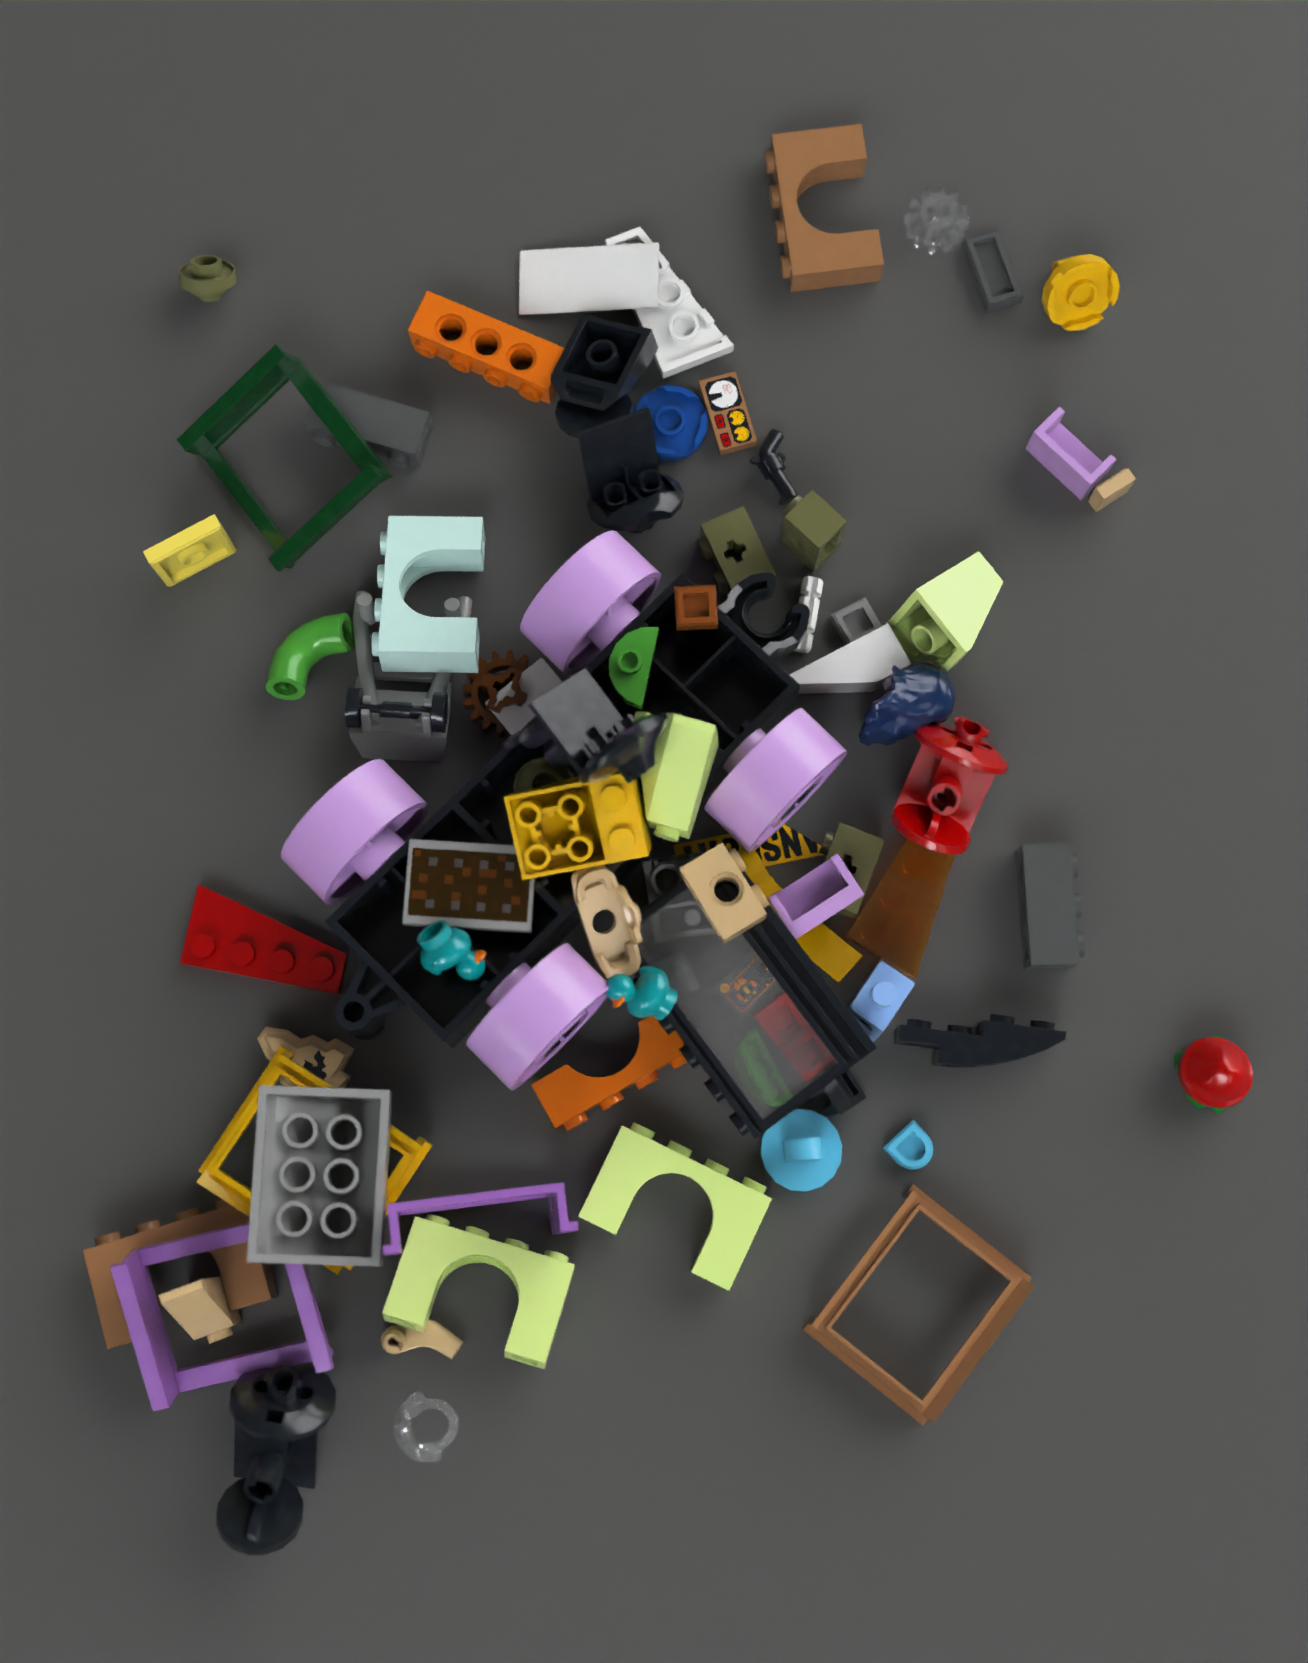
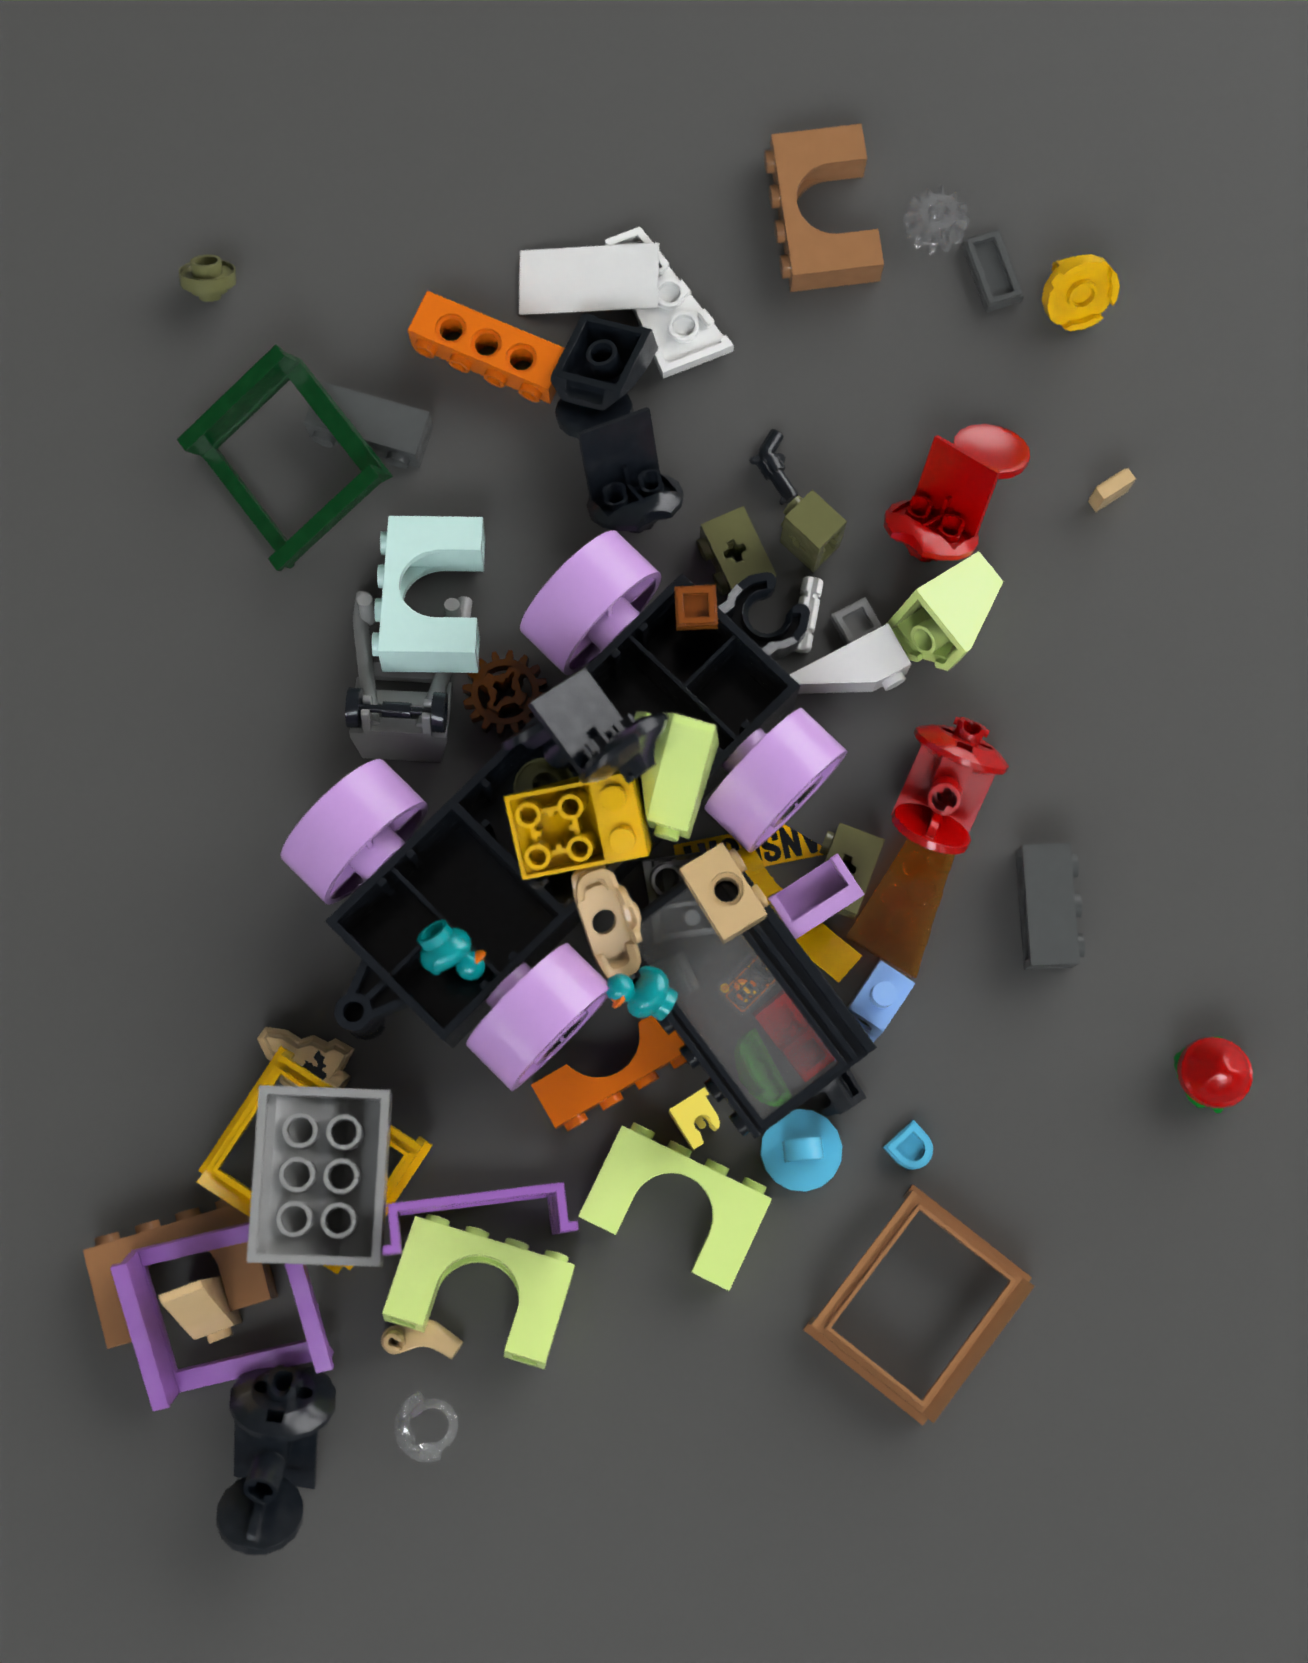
(190, 551): light yellow tile -> none
(251, 945): red wing -> none
(303, 649): bright green cylinder -> none
(467, 887): dark brown tile -> none
(535, 682): white sticker -> none
(632, 664): bright green plate -> none
(677, 421): blue tile -> none
(694, 1110): none -> light yellow hinge
(727, 413): tile -> none
(917, 699): dark blue piece -> none
(955, 492): none -> red piece
(995, 1042): black slope -> none
(1067, 456): lavender panel -> none

